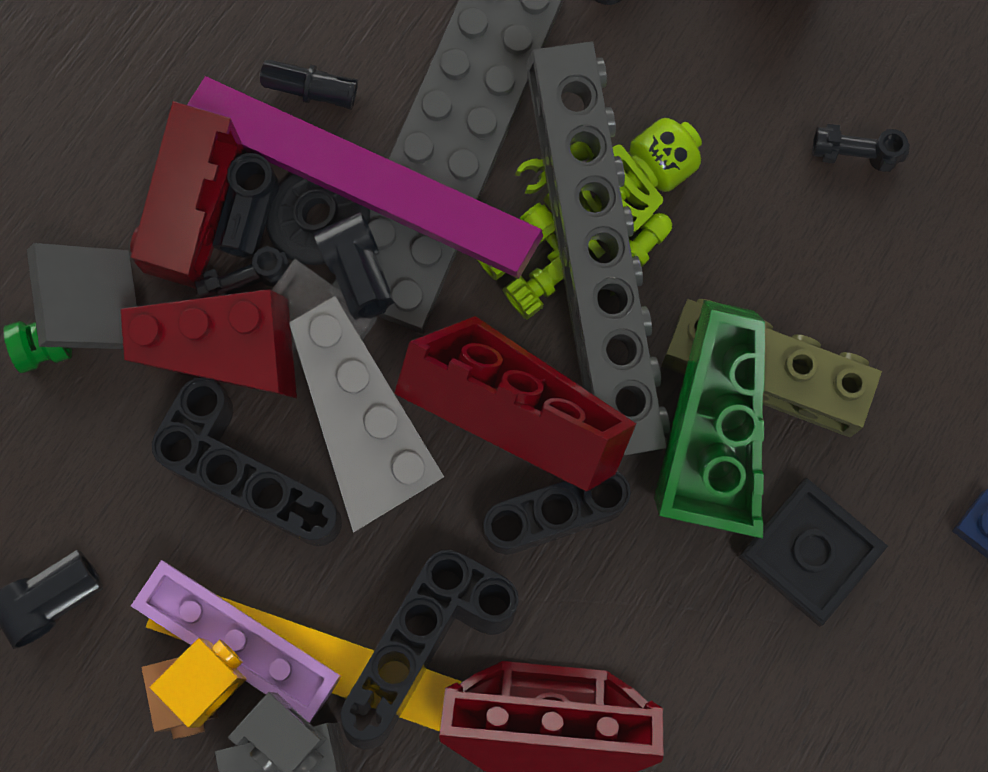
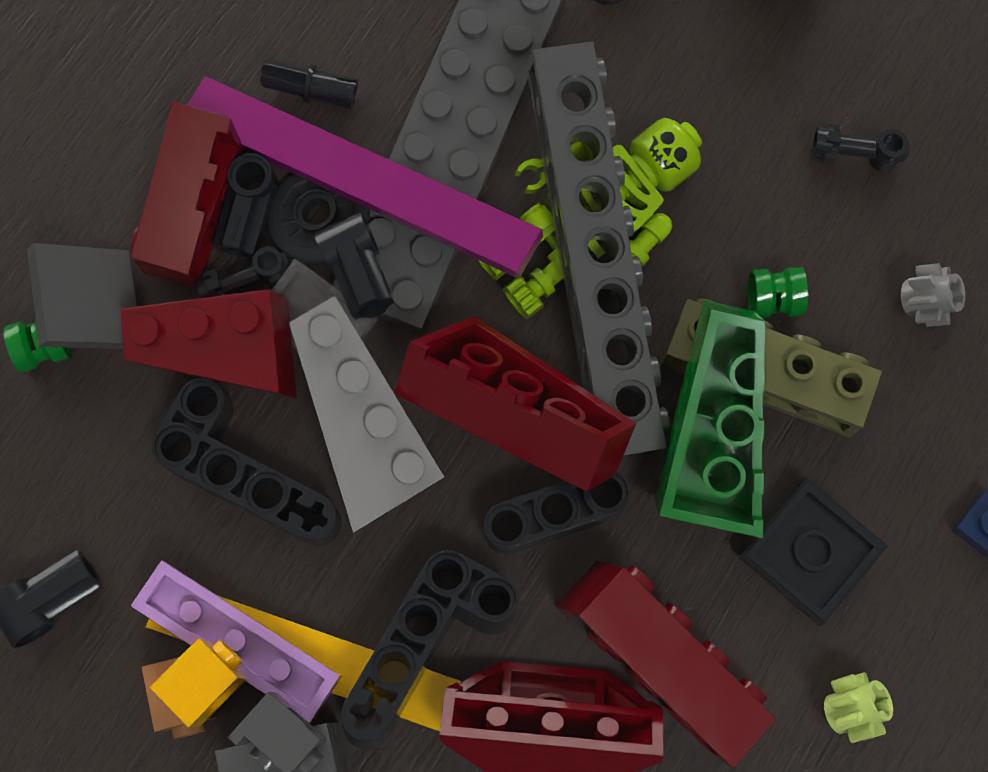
(669, 660): none -> dark red wedge
(778, 292): none -> green wheel
(858, 707): none -> yellowish green gear
(933, 295): none -> light grey gear

